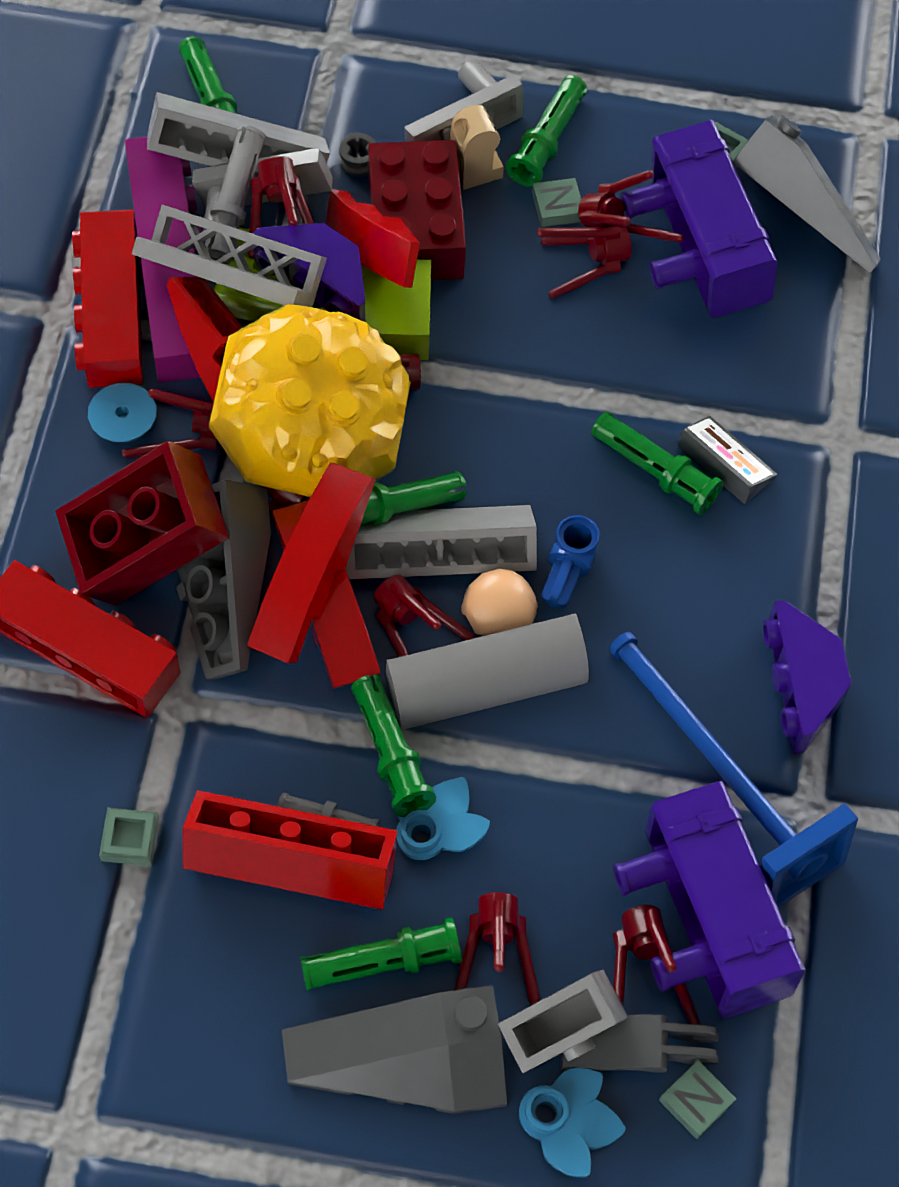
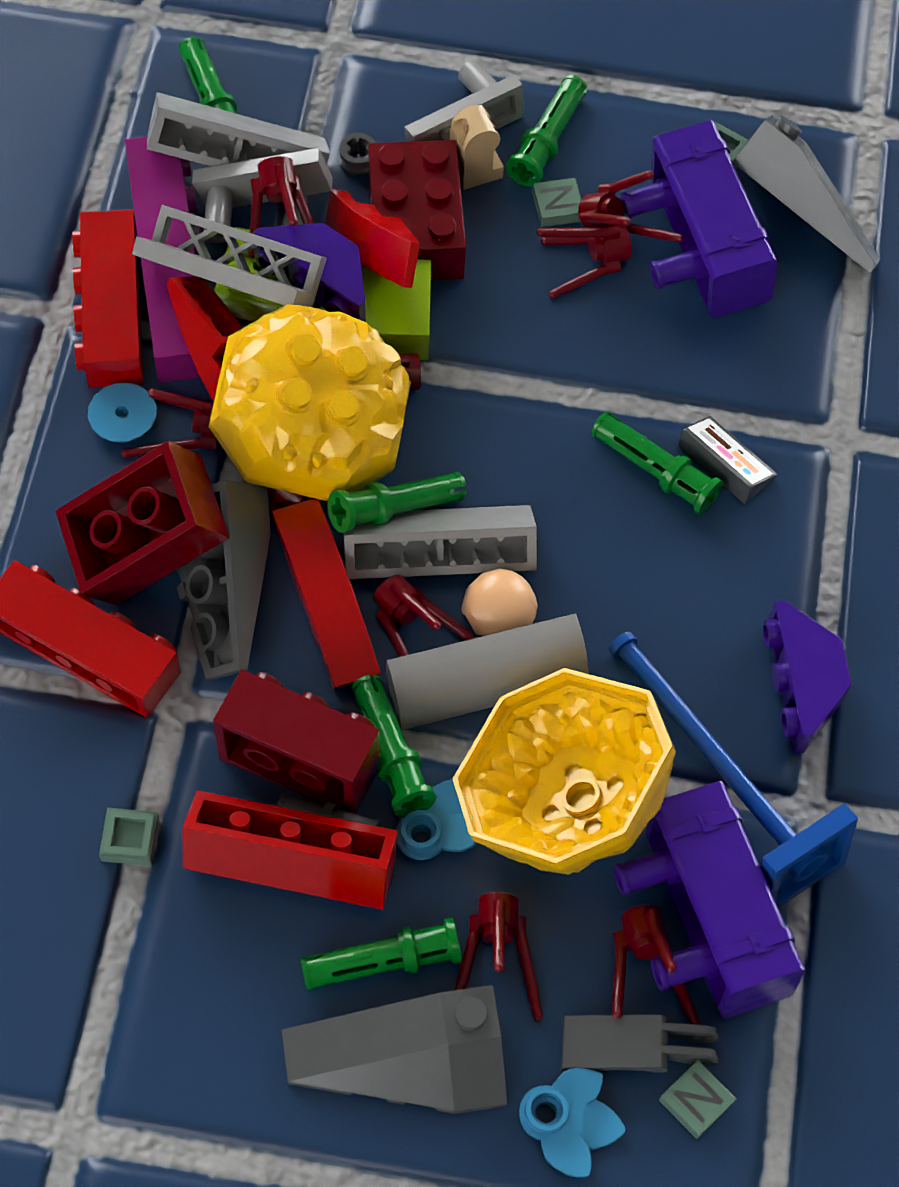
(235, 187): light grey pin -> none
(297, 741): none -> dark red brick
(310, 561): red slope -> none
(563, 1022): light grey brick -> none
(566, 771): none -> yellow rock
(568, 562): blue axle -> none

